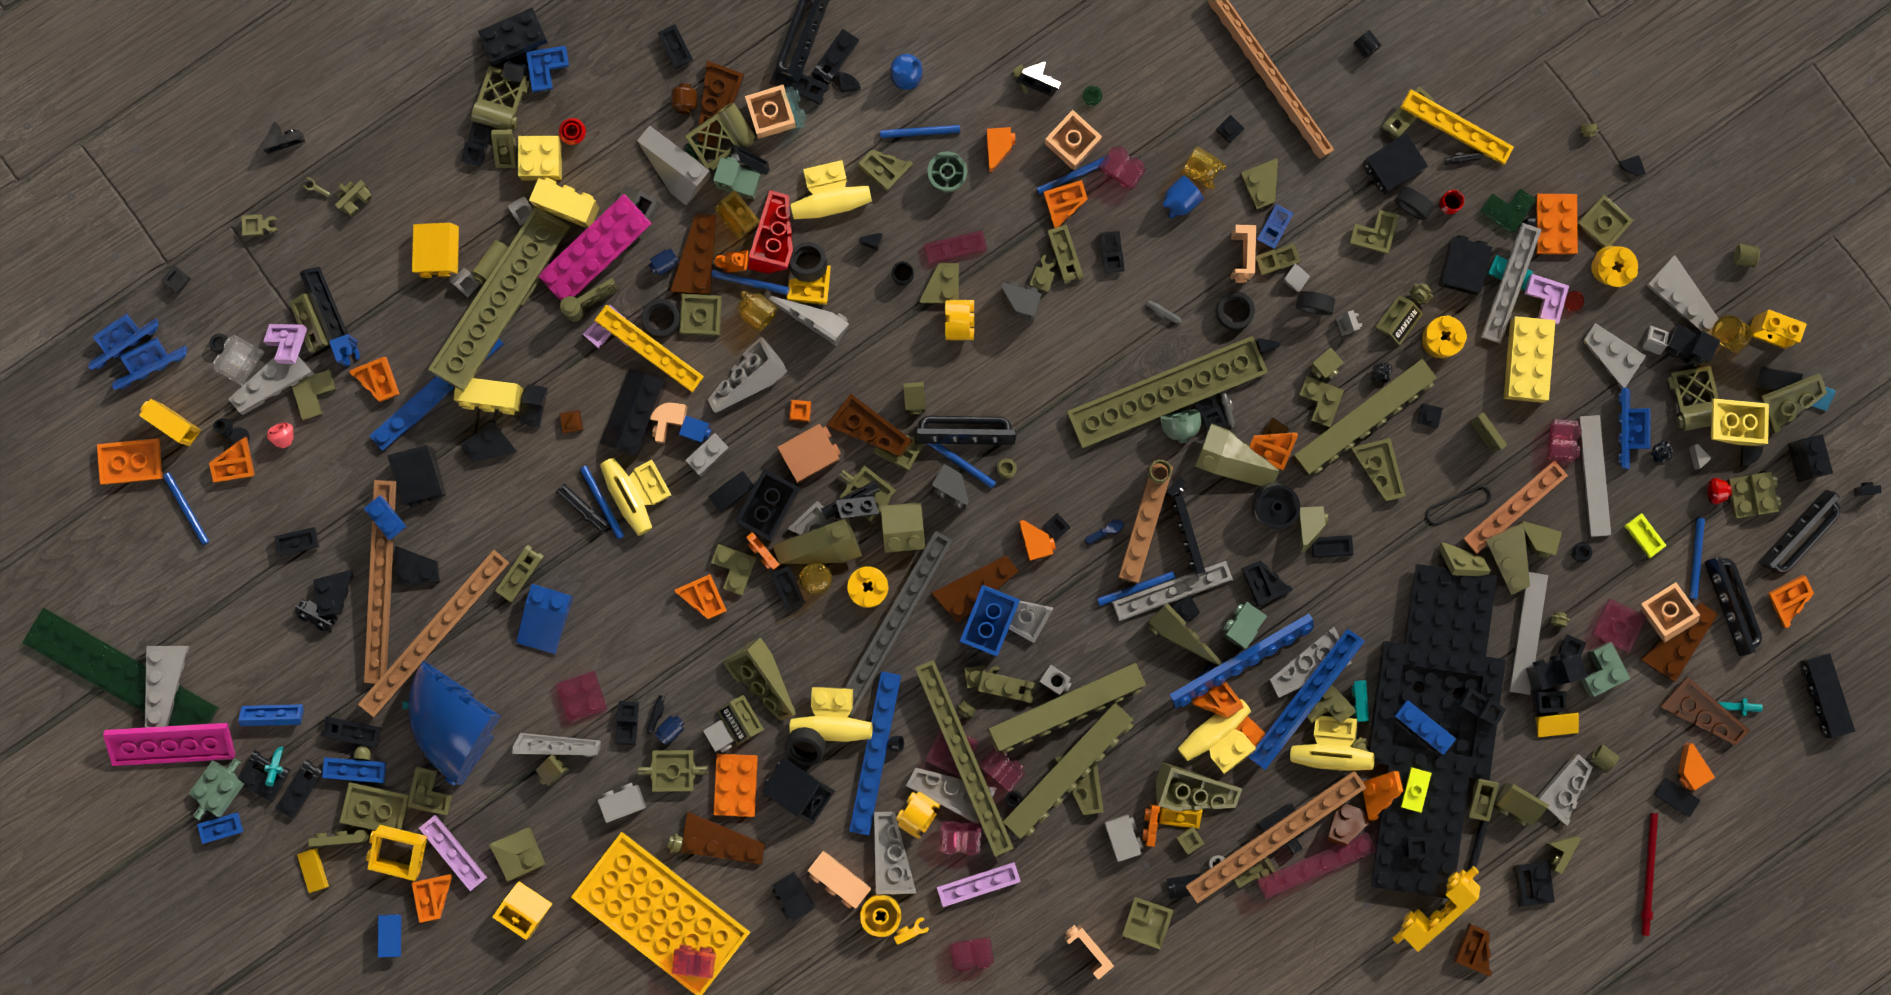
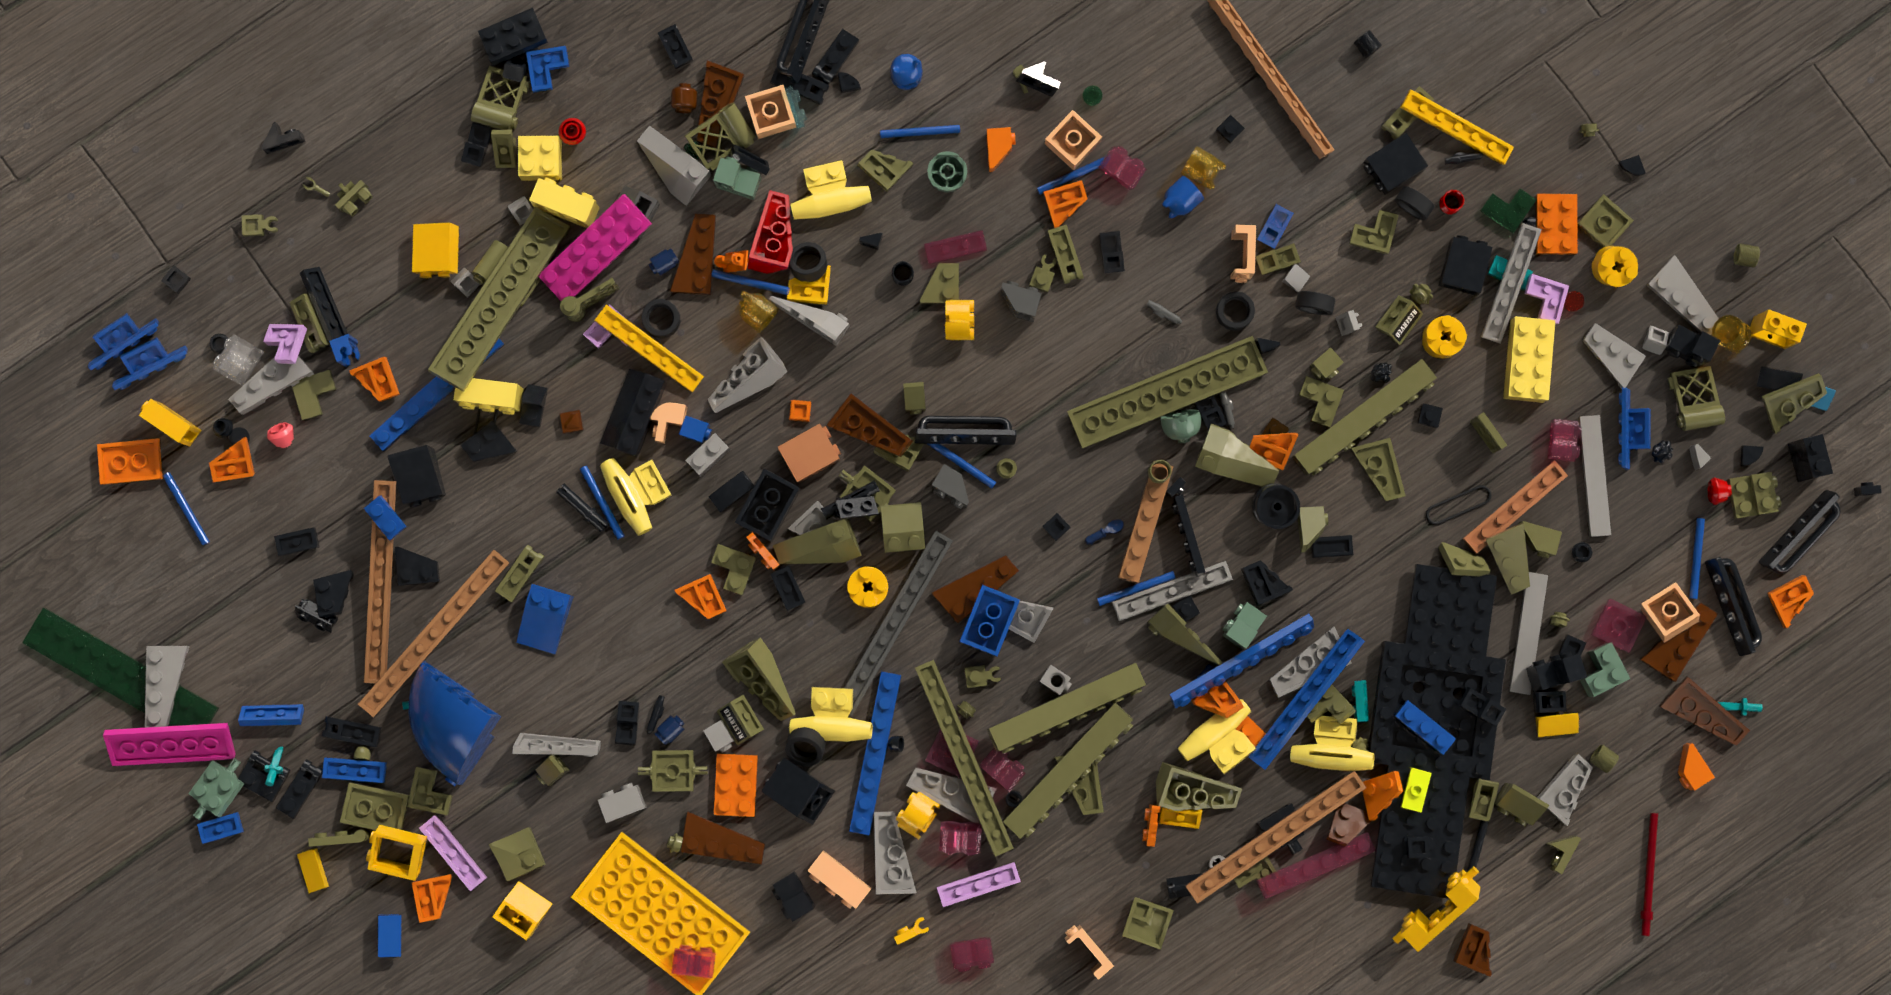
(581, 696): clear pink plate -> none
(700, 315): olive tile -> none
(737, 215): clear yellow brick -> none
(816, 579): clear yellow piece -> none
(880, 927): yellow brick -> none
(1005, 686): olive plate -> none
(1036, 541): orange slope -> none
(1123, 837): light grey brick -> none
(1190, 840): olive plate -> none
(1261, 183): olive wing -> none
(1540, 883): black plate -> none
(1645, 535): neon yellow plate -> none
(1677, 797): black tile -> none
(1740, 422): light yellow slope -> none
(1827, 696): black brick -> none

